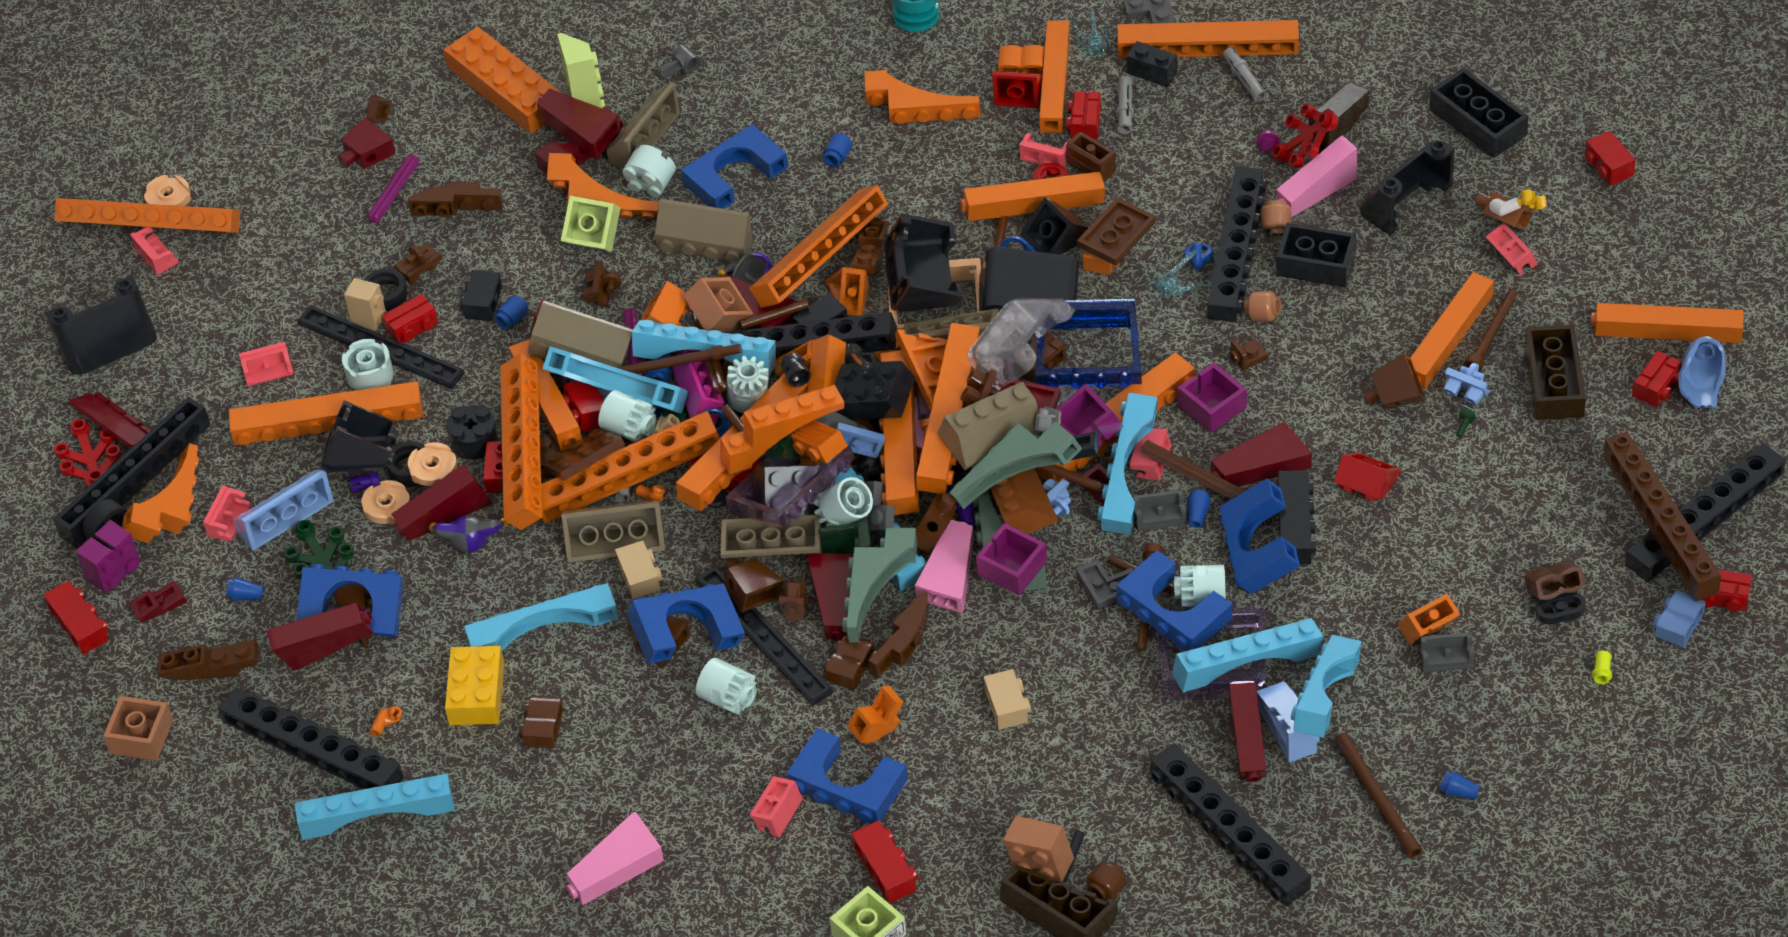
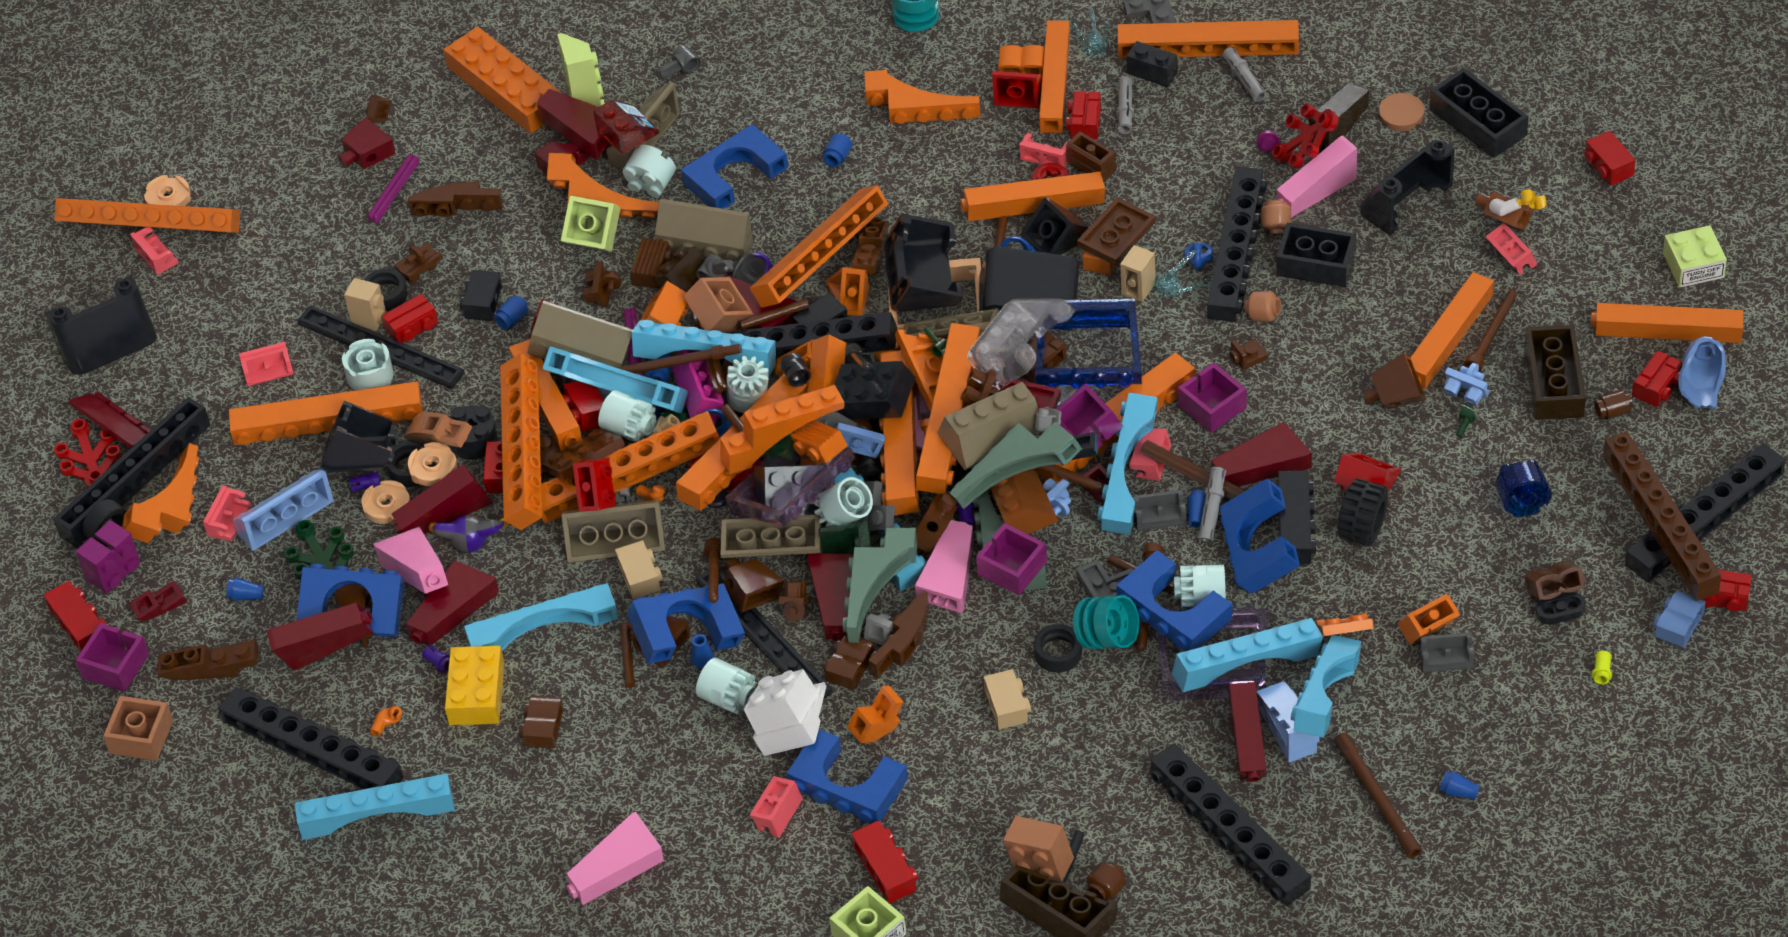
(107, 660): none -> magenta piece
(413, 559): none -> bright pink slope
(437, 428): none -> nougat slope
(437, 658): none -> dark purple pin
(451, 604): none -> dark red slope
(594, 484): none -> red brick
(623, 125): none -> clear red slope
(627, 656): none -> reddish brown bar
(648, 260): none -> reddish brown brick
(681, 269): none -> dark brown brick
(701, 651): none -> blue cone
(712, 550): none -> reddish brown piece
(714, 267): none -> dark grey axle
(785, 711): none -> white piece
(878, 628): none -> light grey tile
(939, 346): none -> dark green hand
(1053, 663): none -> black tyre
(1106, 622): none -> teal wheel
(1138, 273): none -> tan brick
(1213, 493): none -> light grey pin
(1345, 625): none -> orange plate
(1362, 512): none -> black tyre
(1401, 111): none -> nougat tile
(1523, 488): none -> clear blue brick
(1613, 404): none -> reddish brown brick
(1694, 256): none -> yellowish green brick

